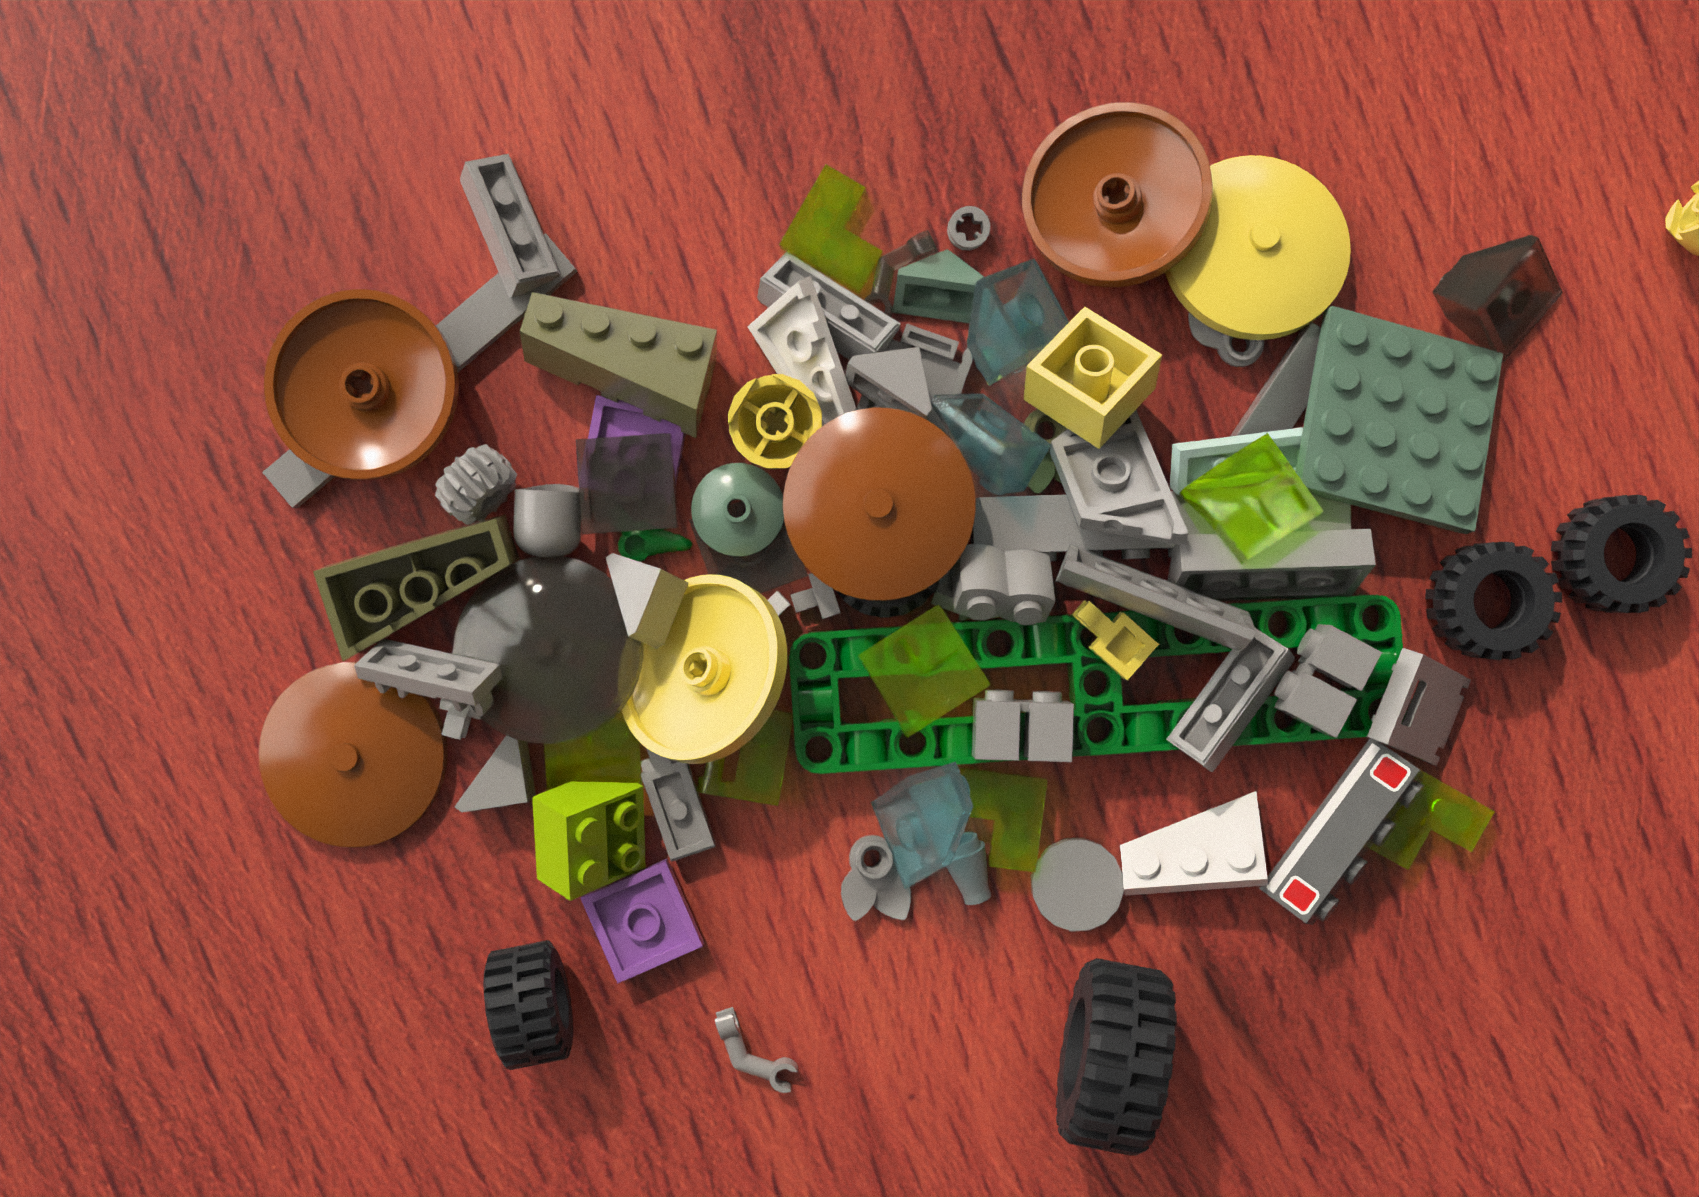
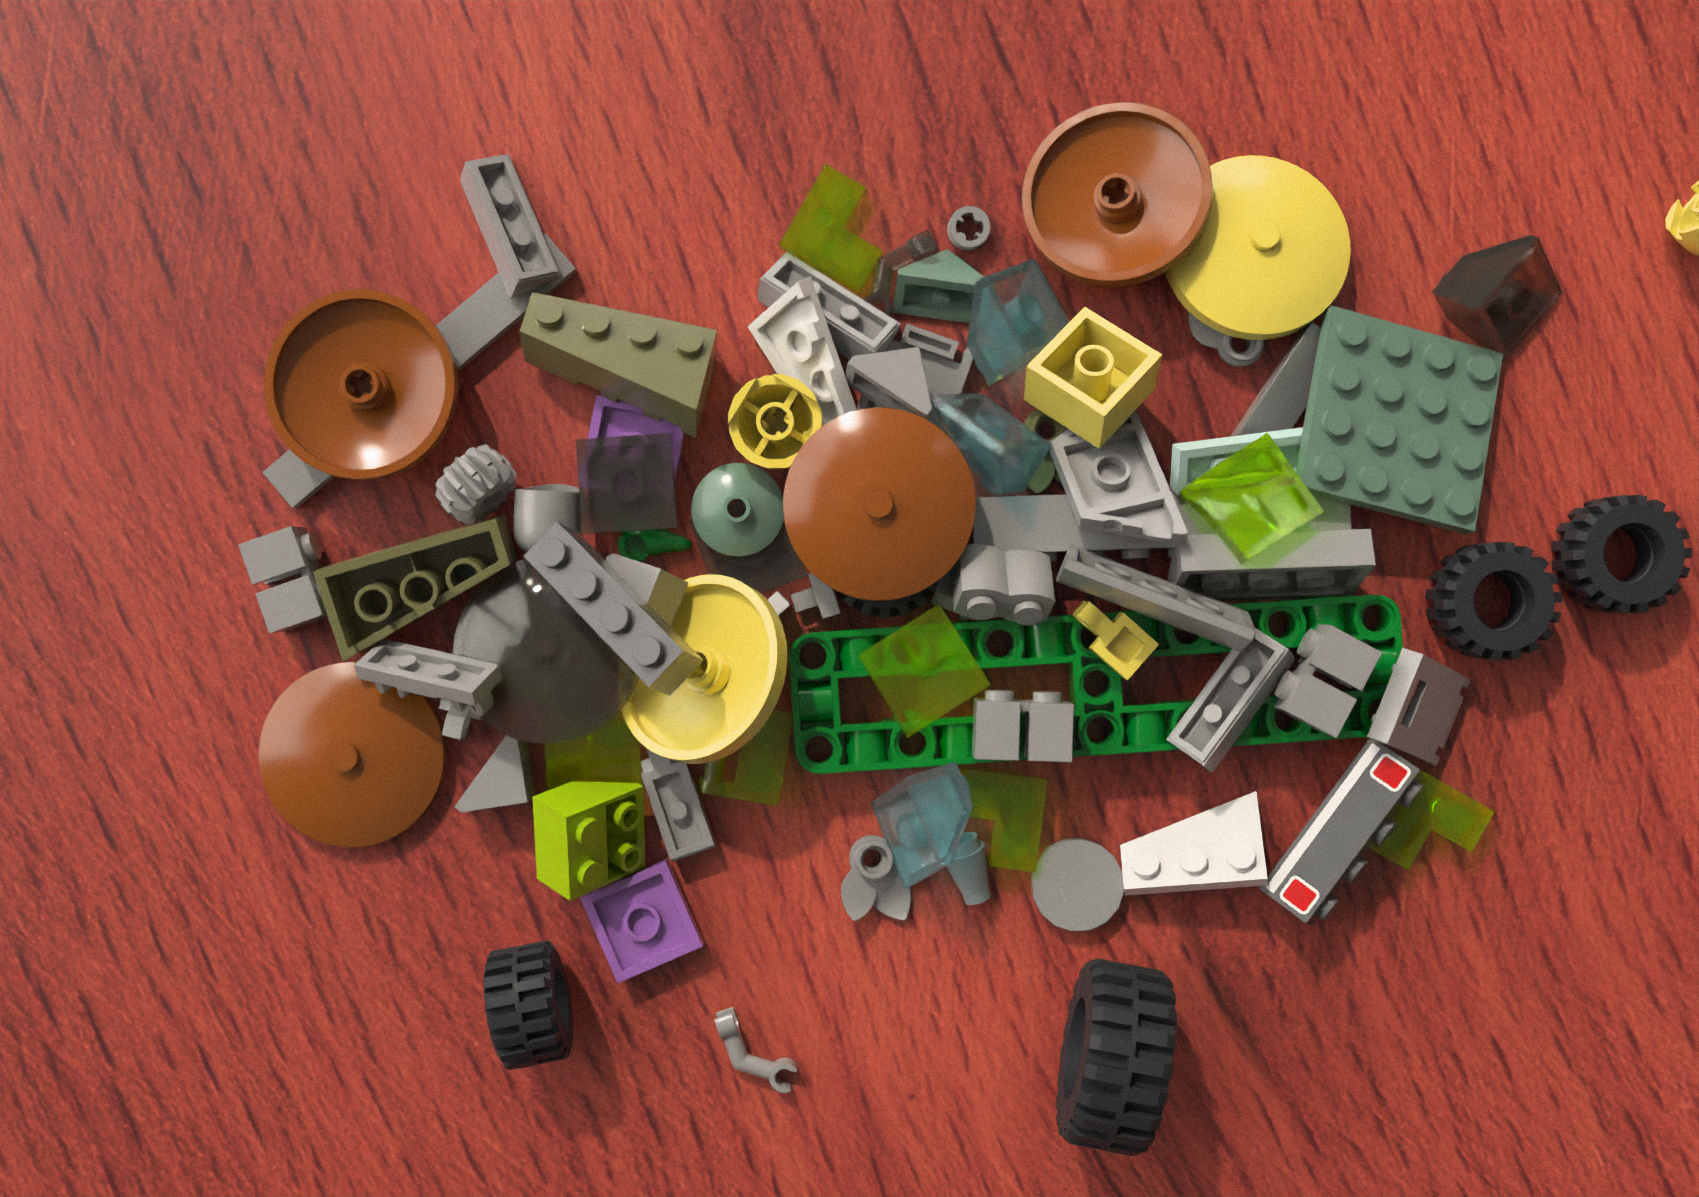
(280, 557): none -> light grey piece
(613, 609): none -> brick

